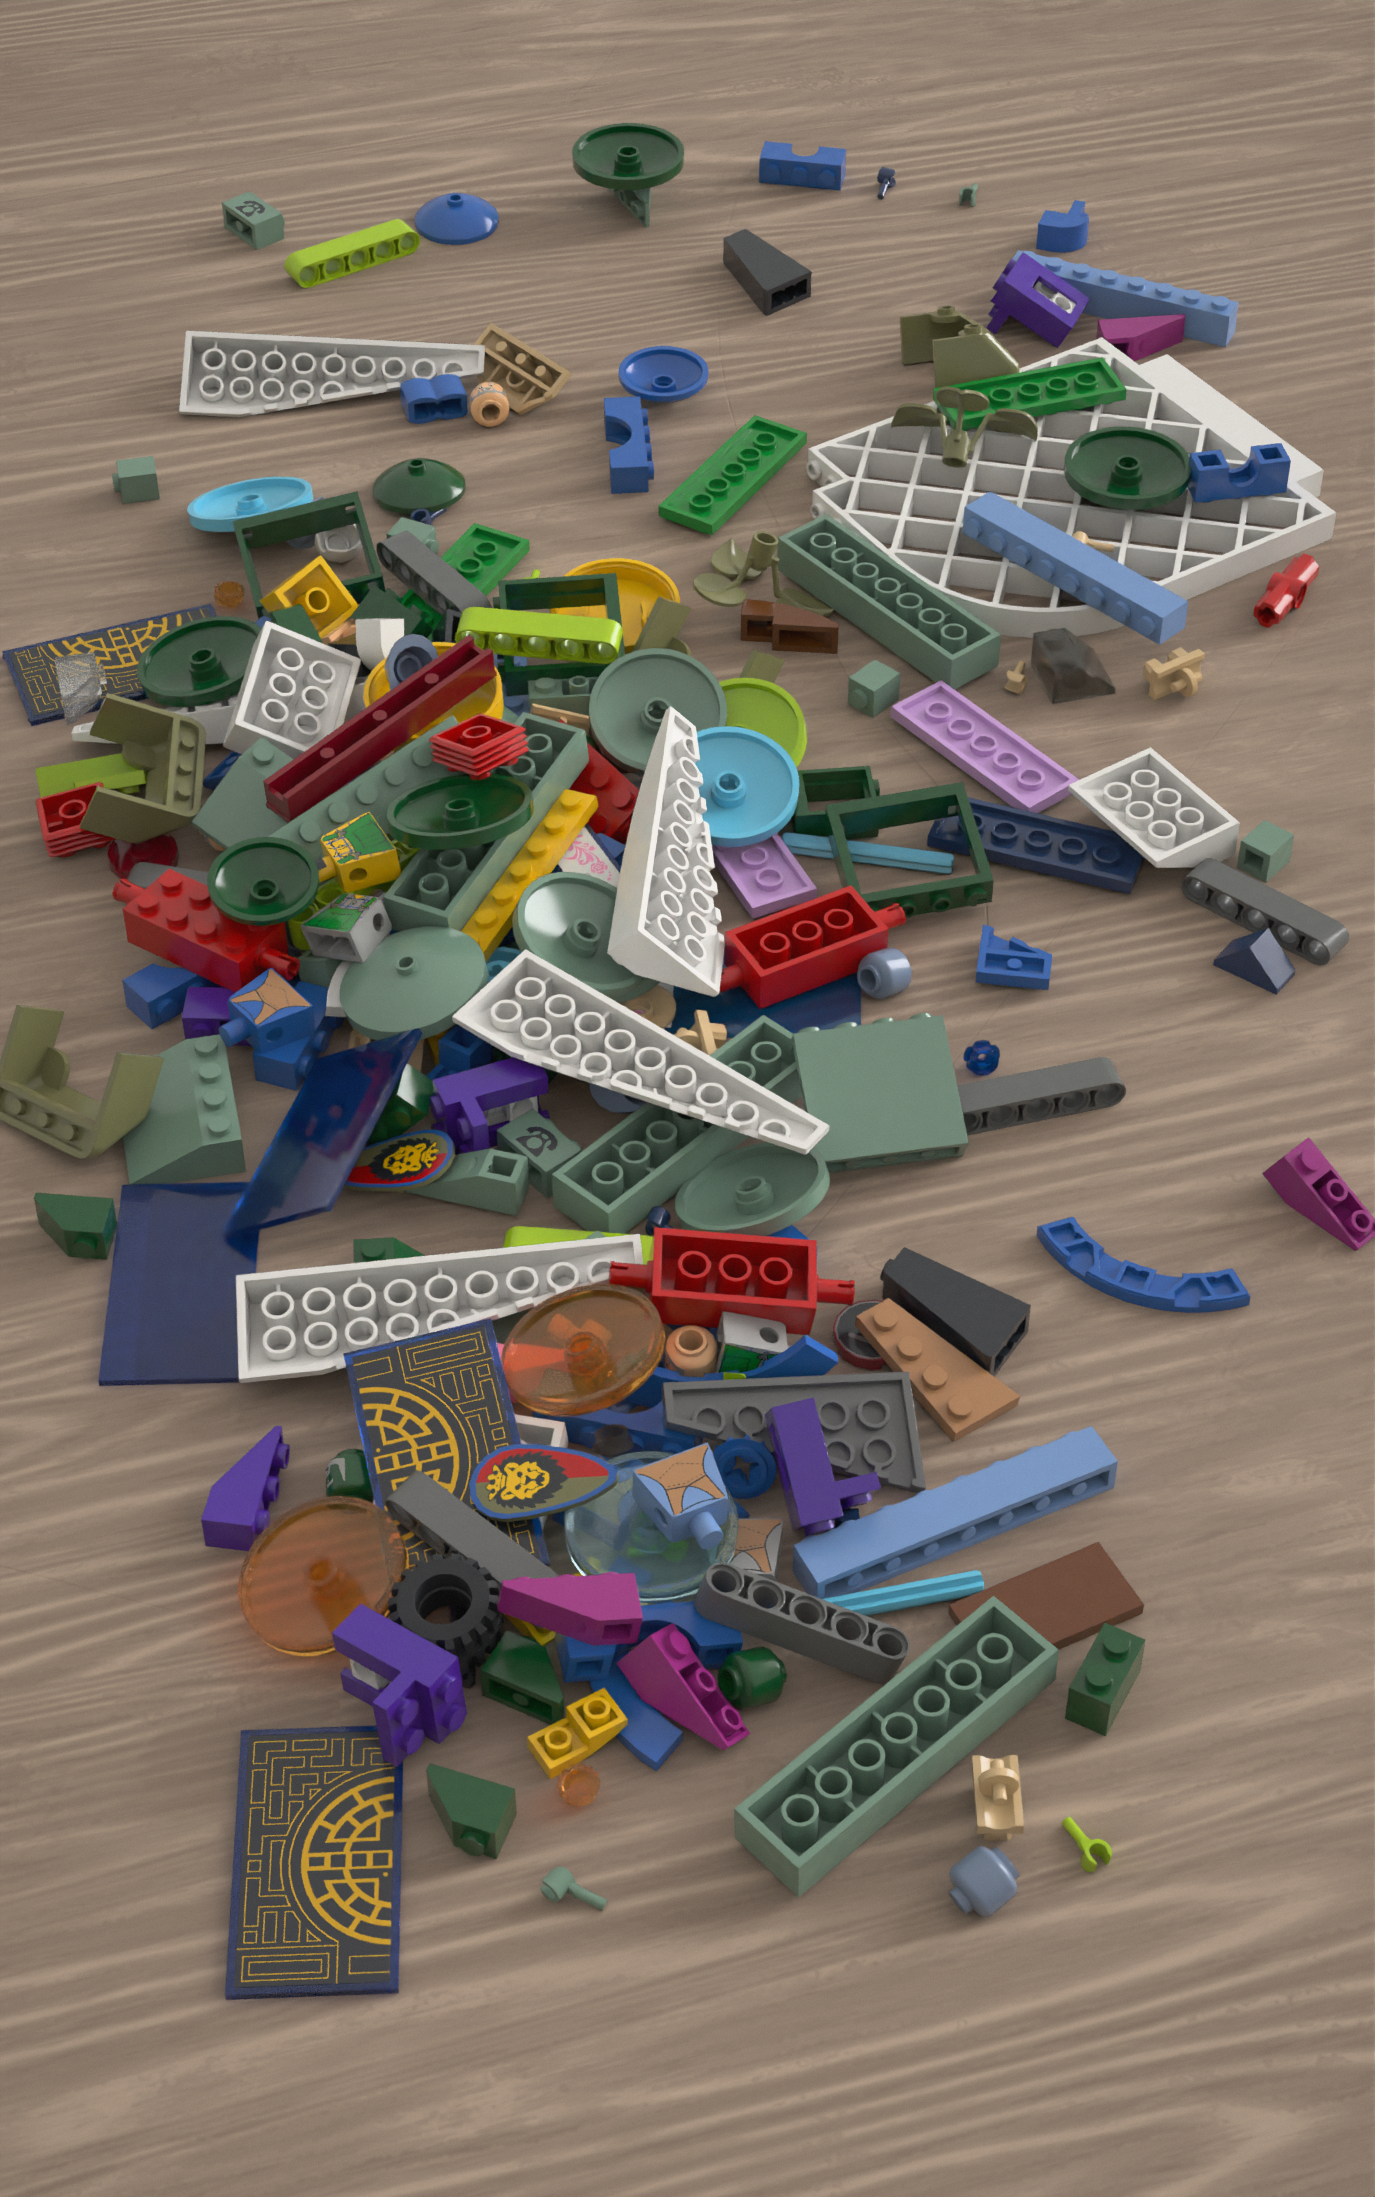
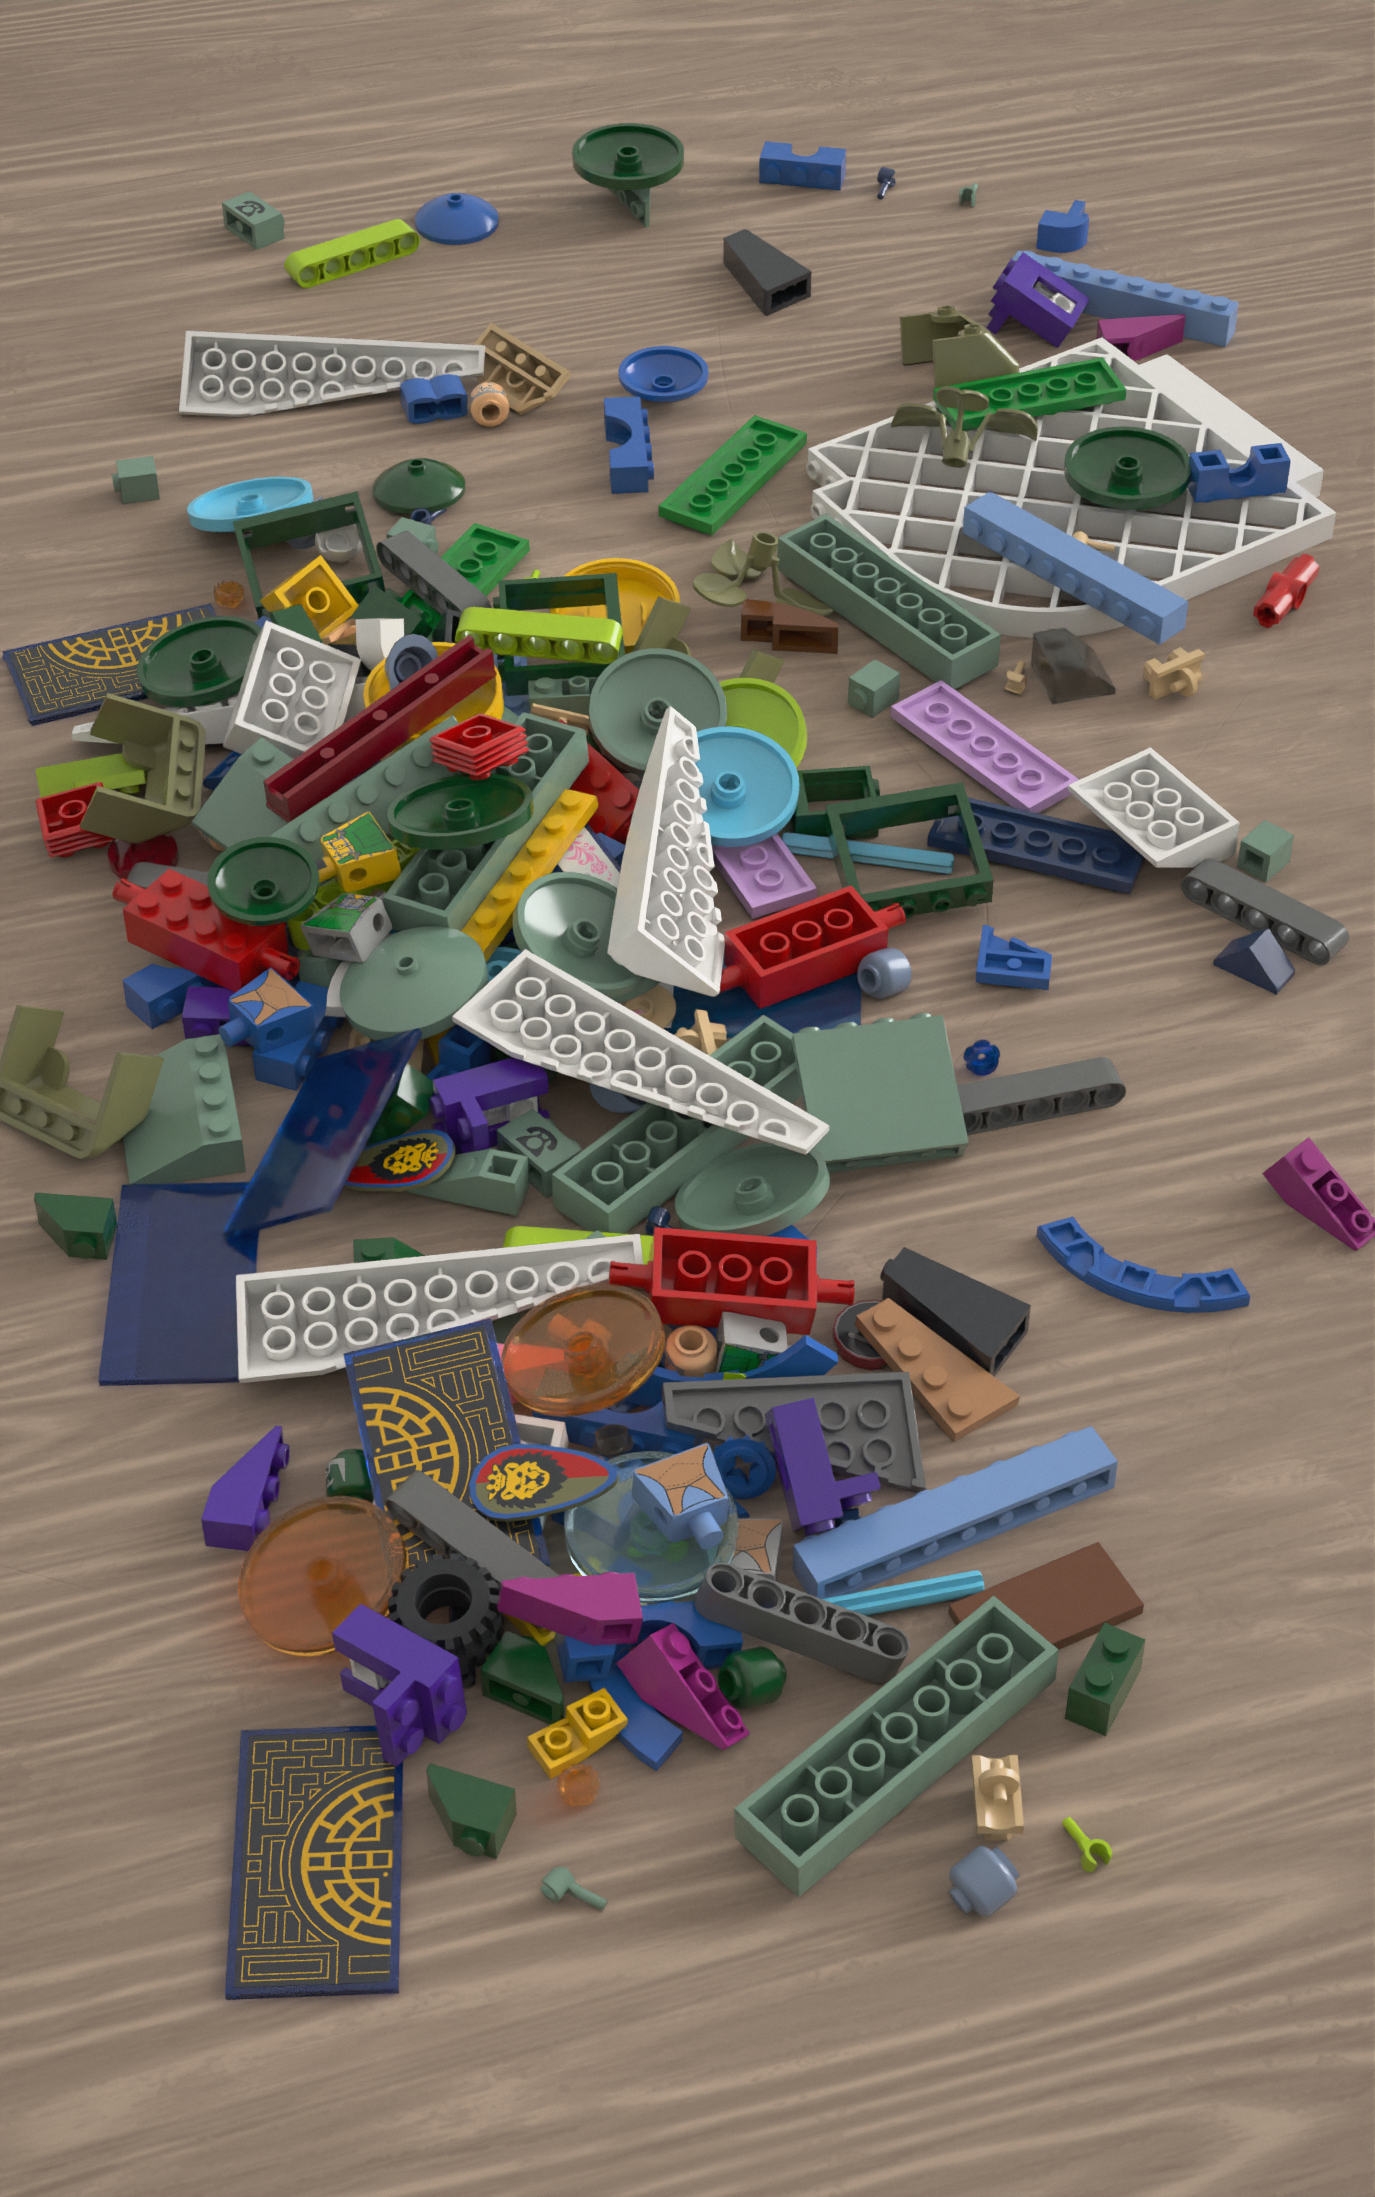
(79, 683): clear slope -> none

